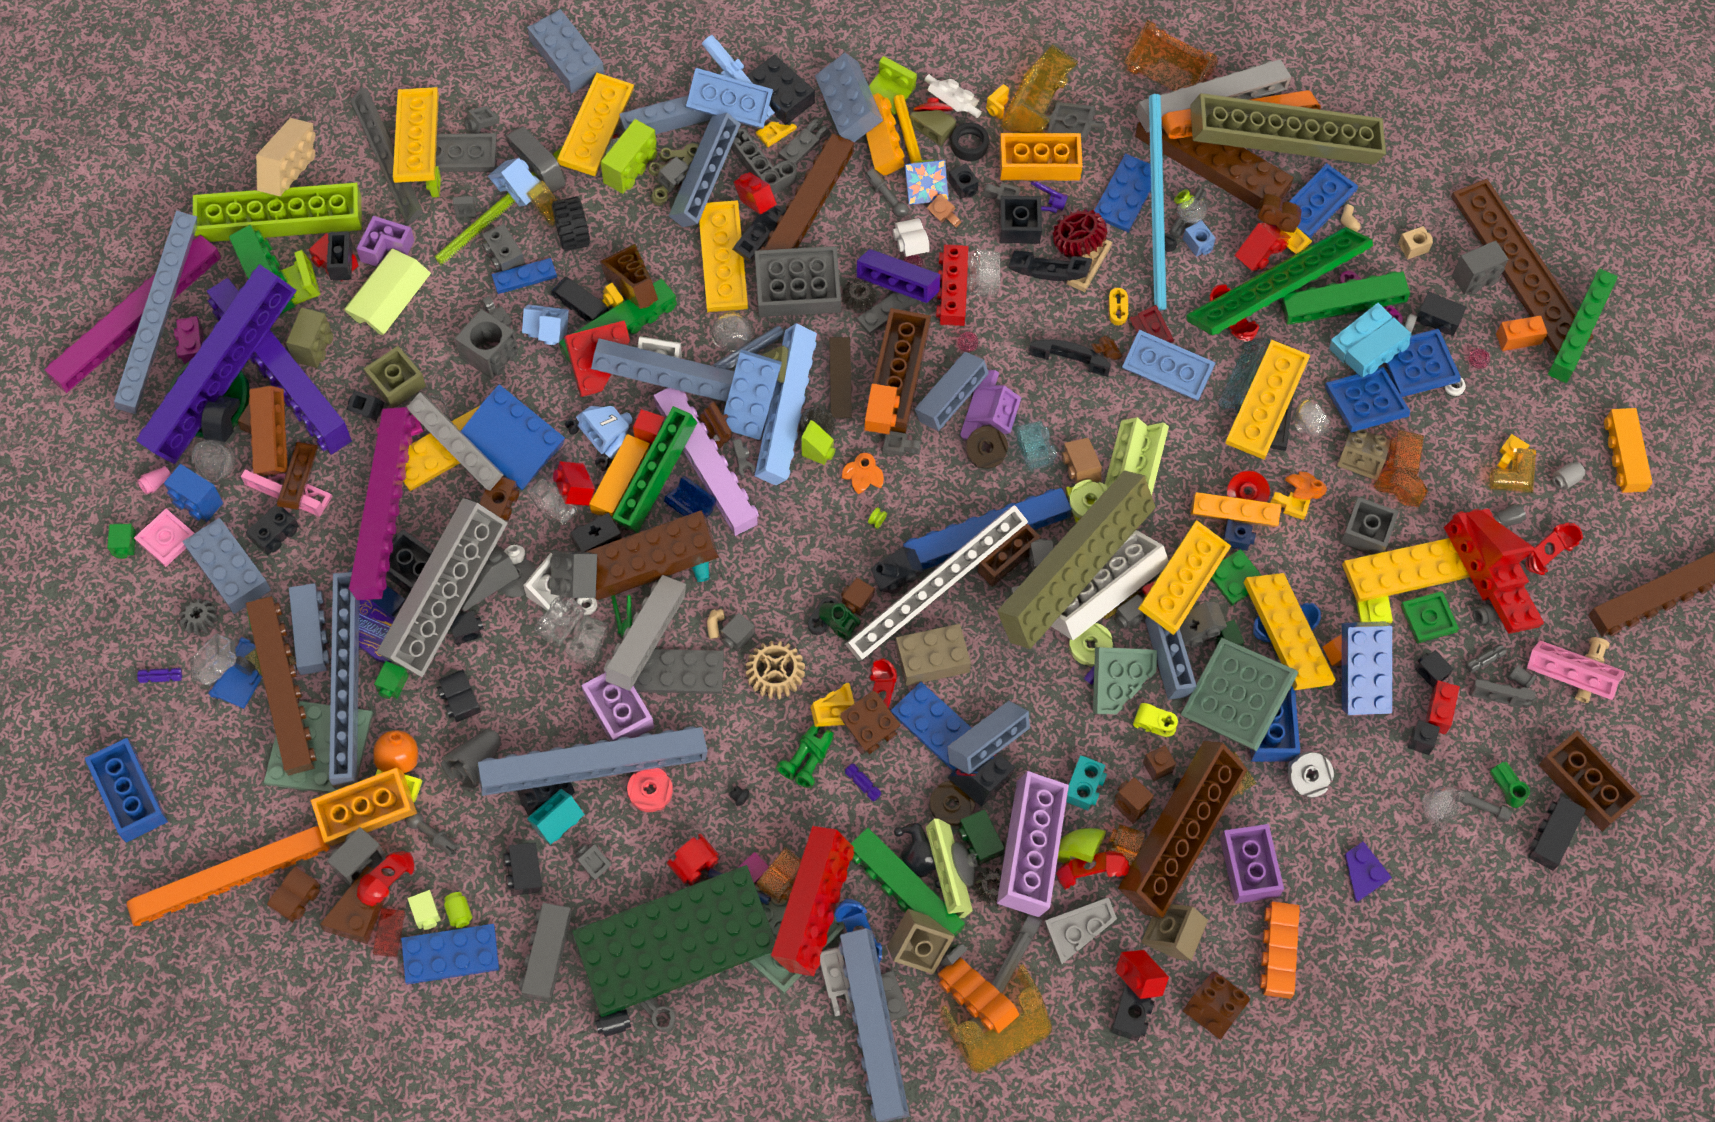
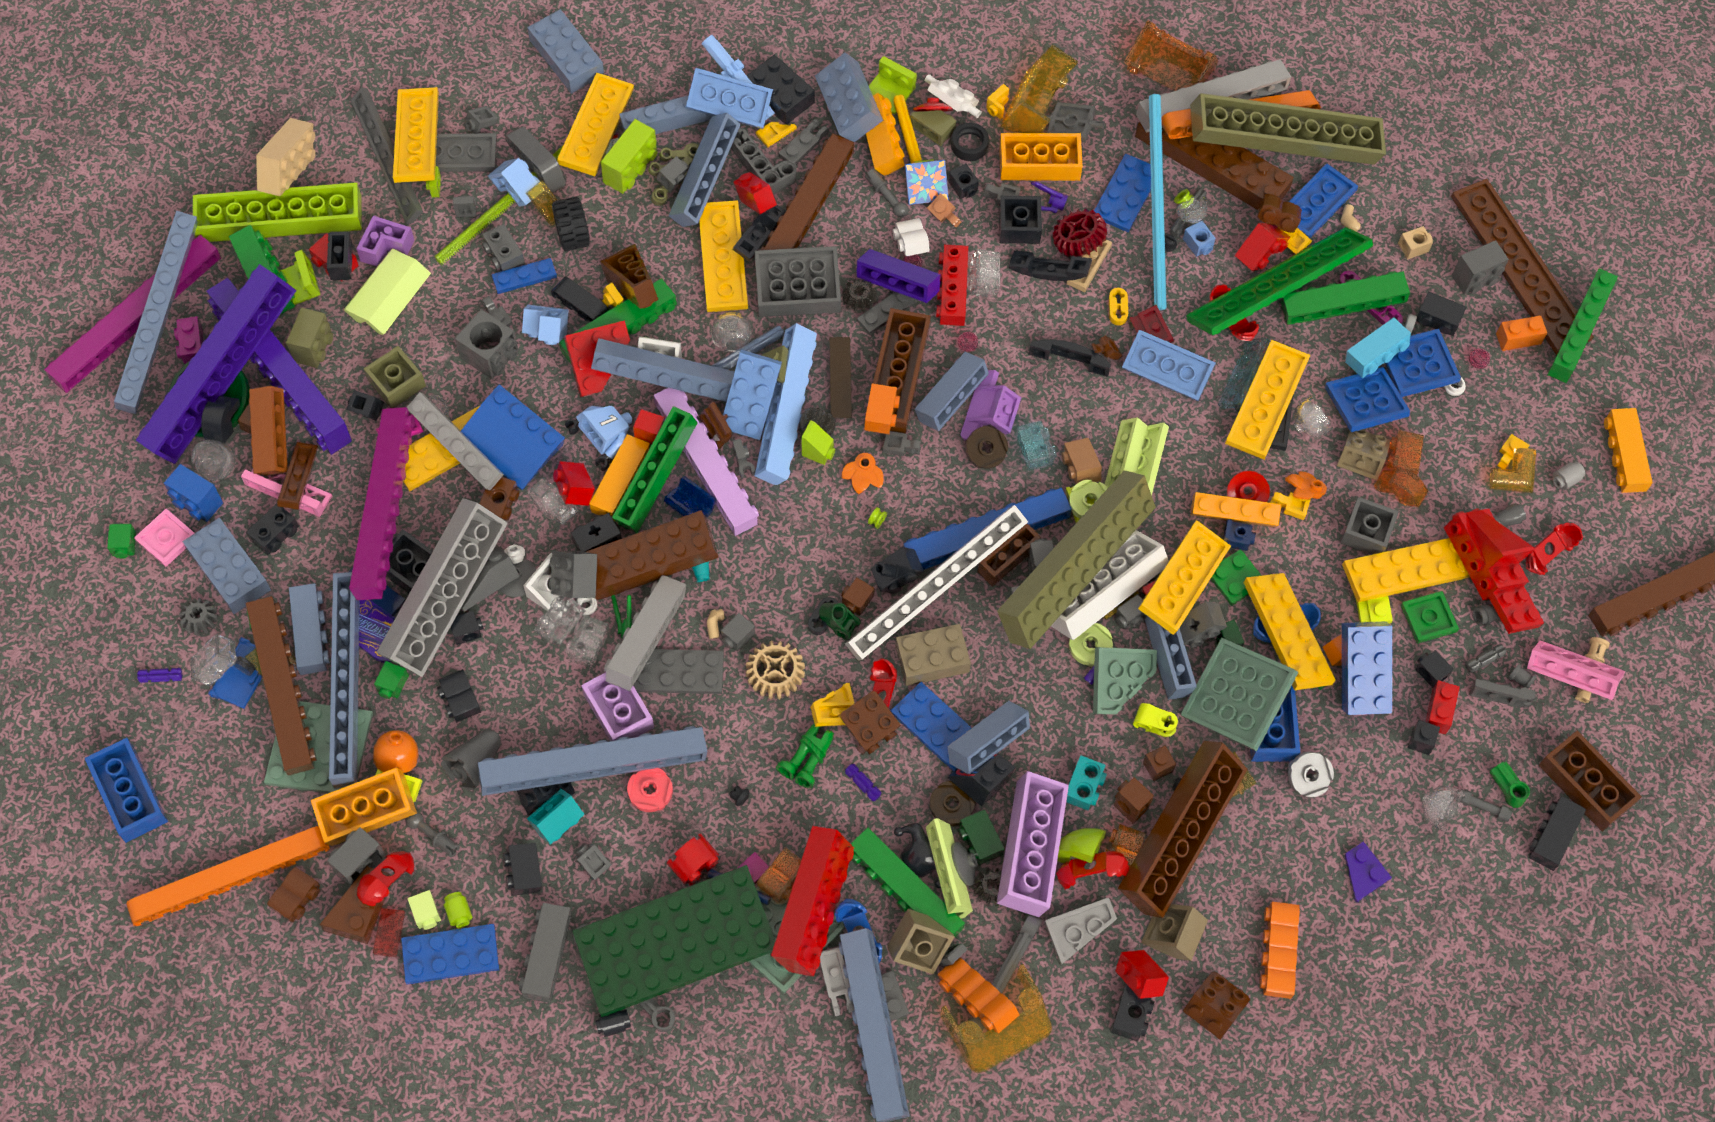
(153, 480): bright pink cone -> none
(1251, 863): medium lavender brick -> none
(1358, 330): medium azure brick -> none

